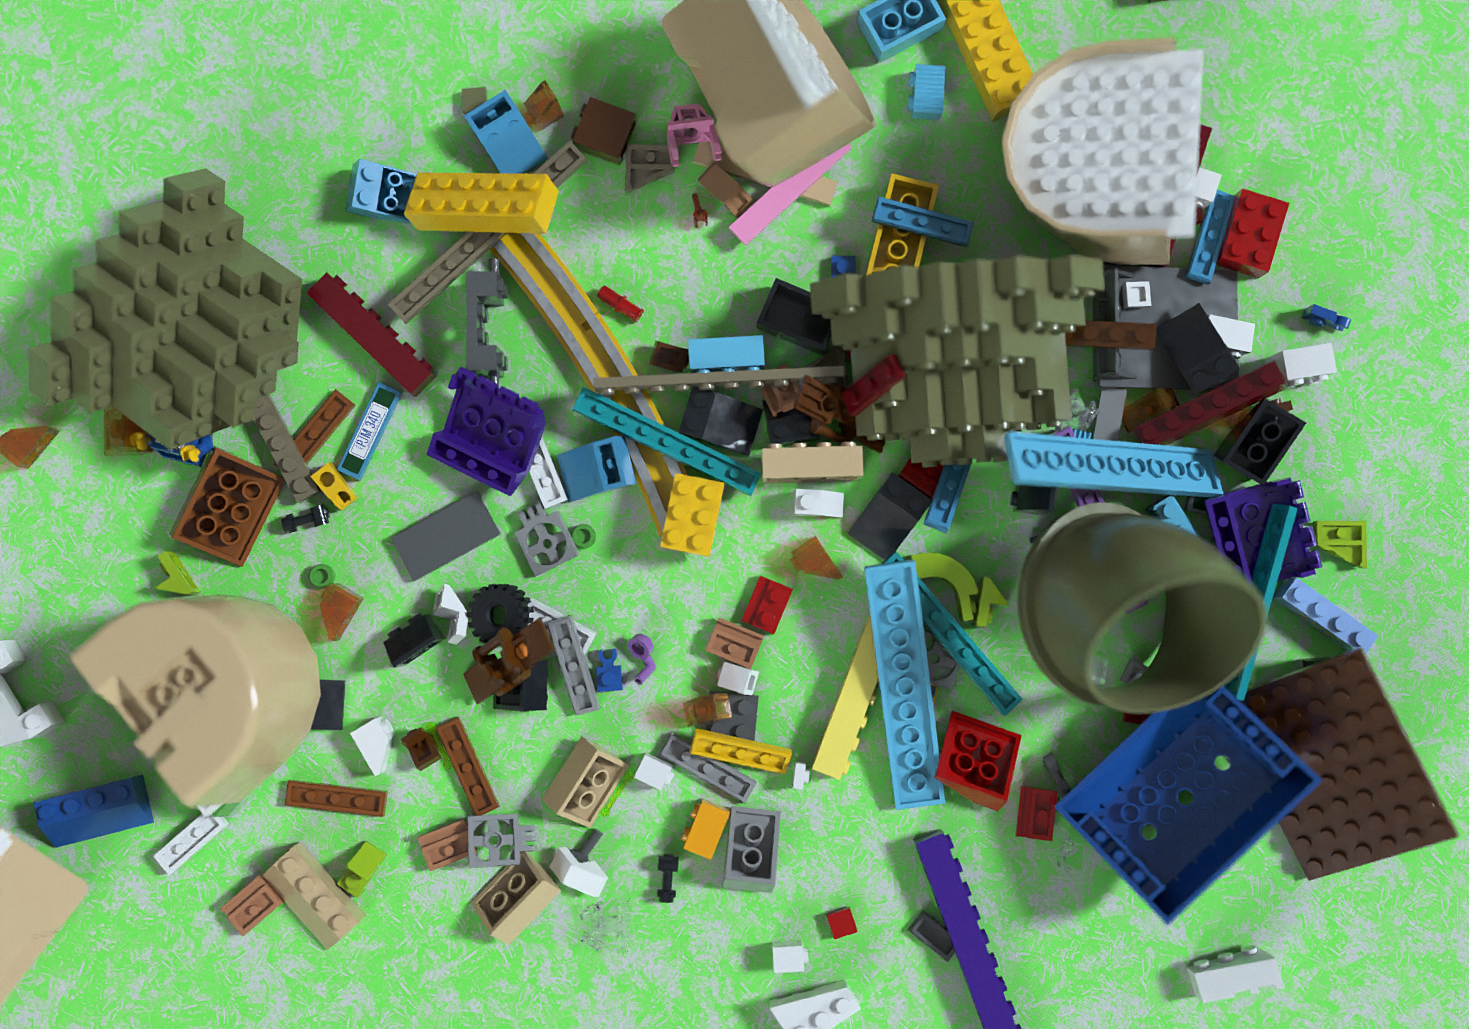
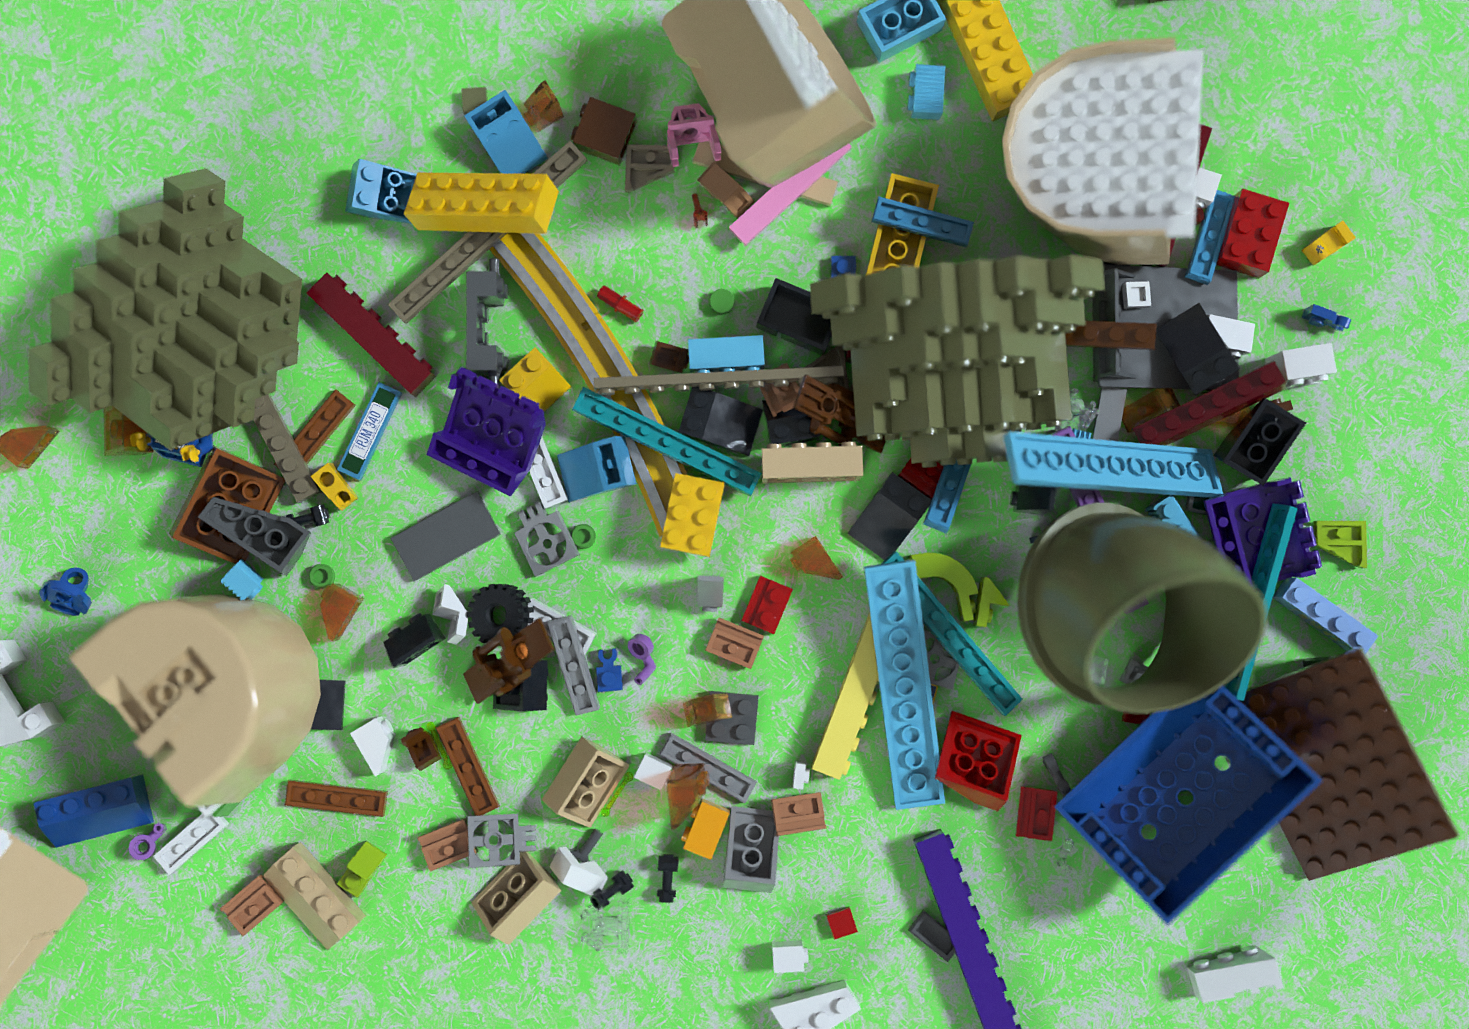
(66, 596): none -> blue tile
(158, 830): none -> medium lavender plate
(180, 579): lime slope -> none
(243, 581): none -> medium azure brick
(266, 535): none -> dark grey wedge
(536, 380): none -> yellow slope
(621, 882): none -> black bar
(685, 789): none -> clear orange slope
(710, 592): none -> light grey slope
(721, 301): none -> bright green tile
(737, 678): white brick -> none
(740, 751): yellow tile -> none
(798, 814): none -> nougat plate
(818, 503): white slope -> none
(873, 385): dark red plate -> none
(1328, 243): none -> yellow leg

